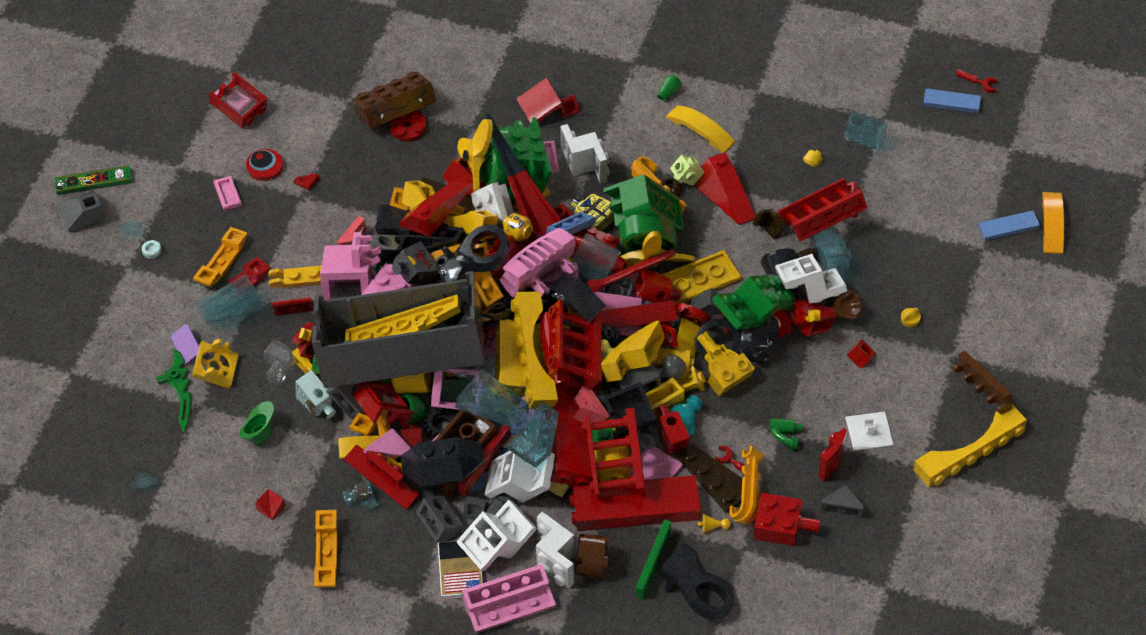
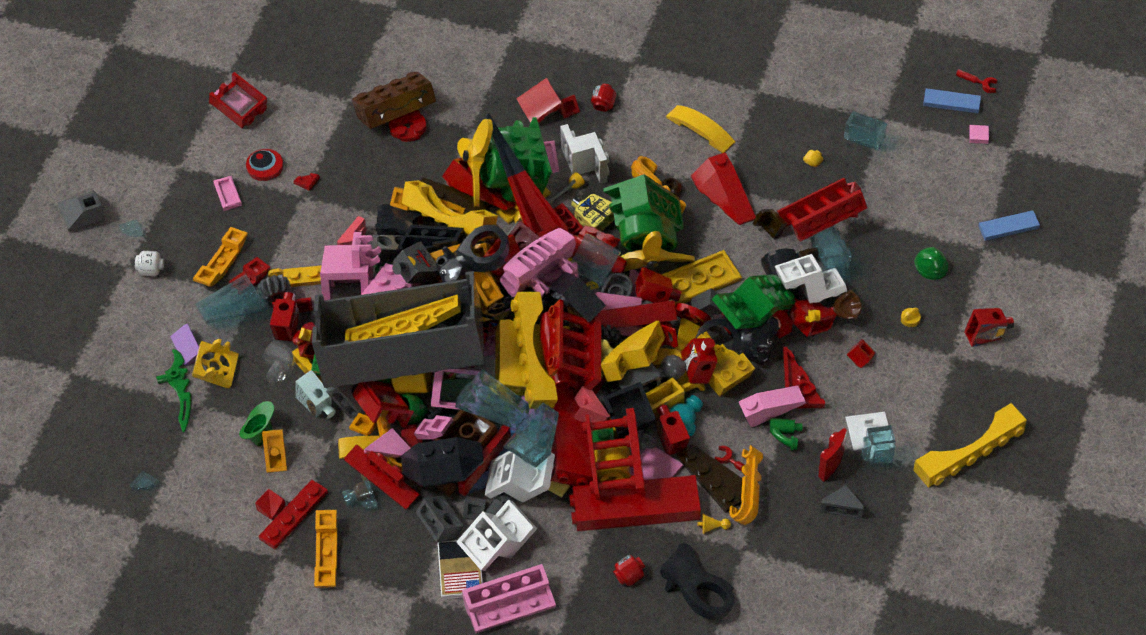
(93, 180): tile -> none
(149, 263): none -> white head
(151, 249): light aqua tile -> none
(273, 288): none -> dark grey gear
(274, 450): none -> light orange slope
(285, 317): none -> red torso
(293, 514): none -> red plate
(433, 428): none -> bright pink slope
(434, 210): red wedge -> none
(493, 199): white bracket -> none
(517, 226): yellow head -> none
(555, 550): white bracket -> none
(574, 223): medium blue tile -> none
(575, 181): none -> hinge
(591, 556): reddish brown brick -> none
(596, 285): red piece -> none
(603, 97): none -> red head
(629, 570): none -> red head
(653, 559): green tile -> none
(669, 87): green cone -> none
(687, 170): yellowish green brick -> none
(699, 360): none -> red torso
(770, 404): none -> bright pink slope
(780, 519): red brick -> none
(797, 376): none -> red wing
(878, 446): none -> clear light blue brick
(931, 263): none -> green hat
(978, 134): none -> bright pink tile
(985, 382): reddish brown hinge -> none
(987, 325): none -> red torso
(1053, 222): light orange slope -> none

